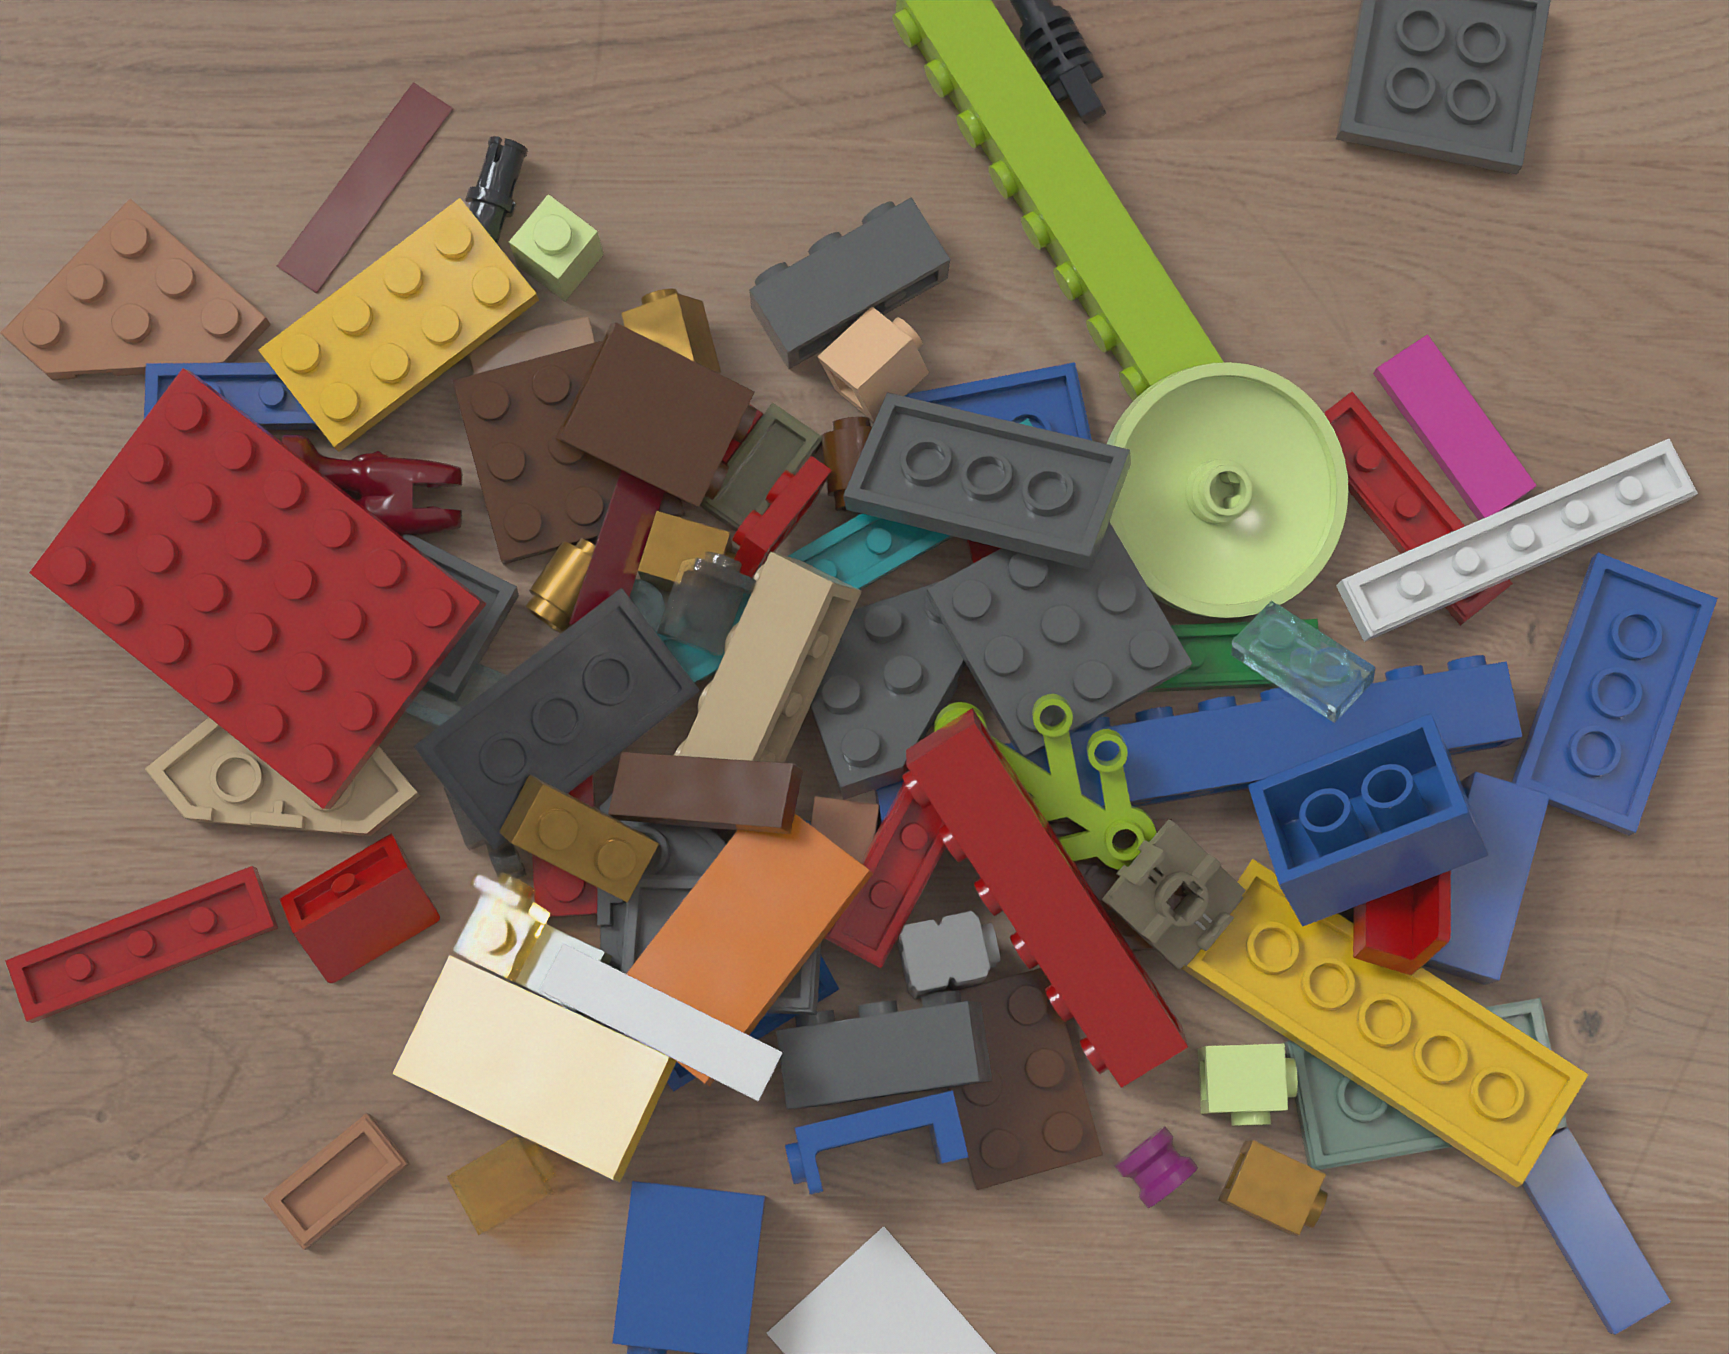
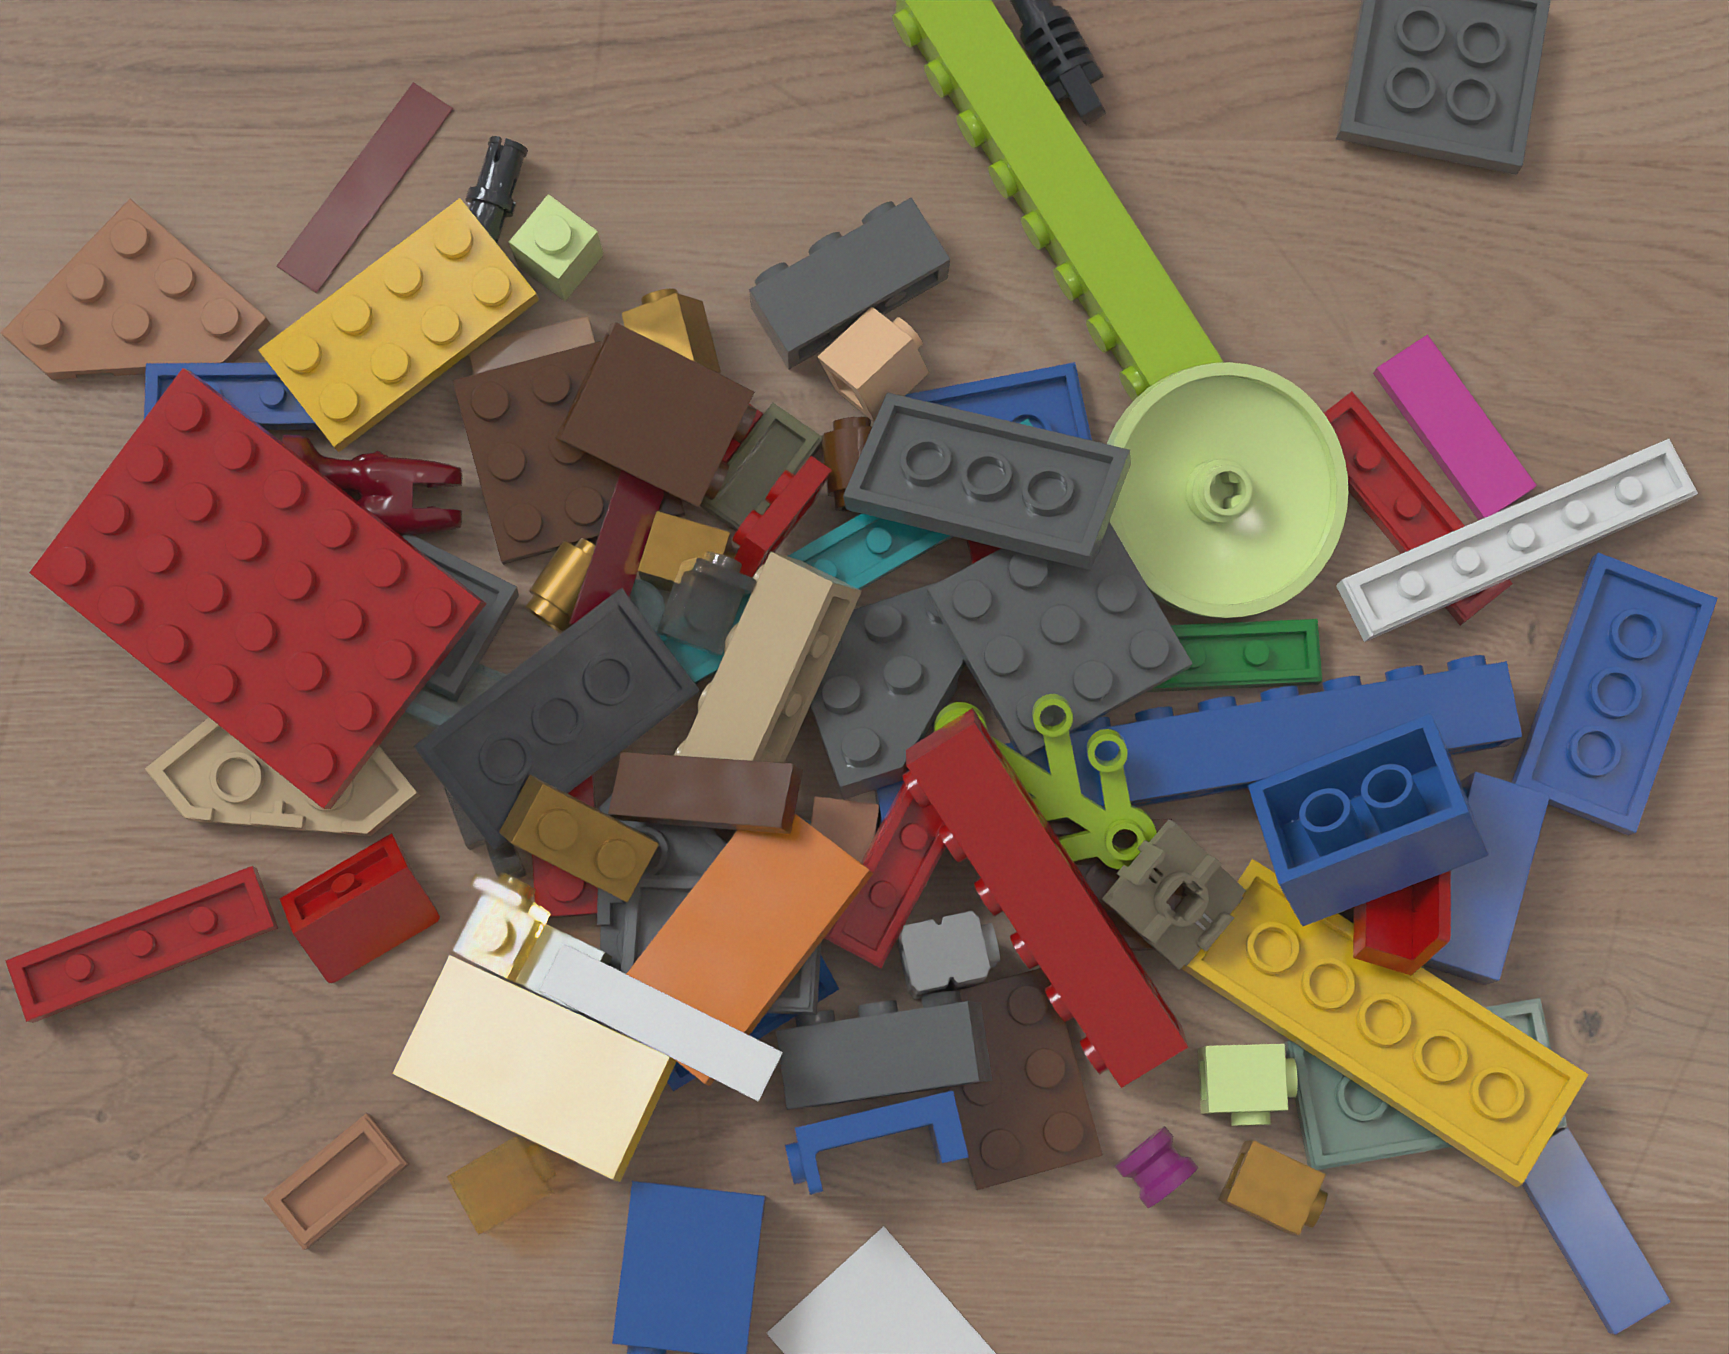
(1303, 661): clear light blue plate -> none

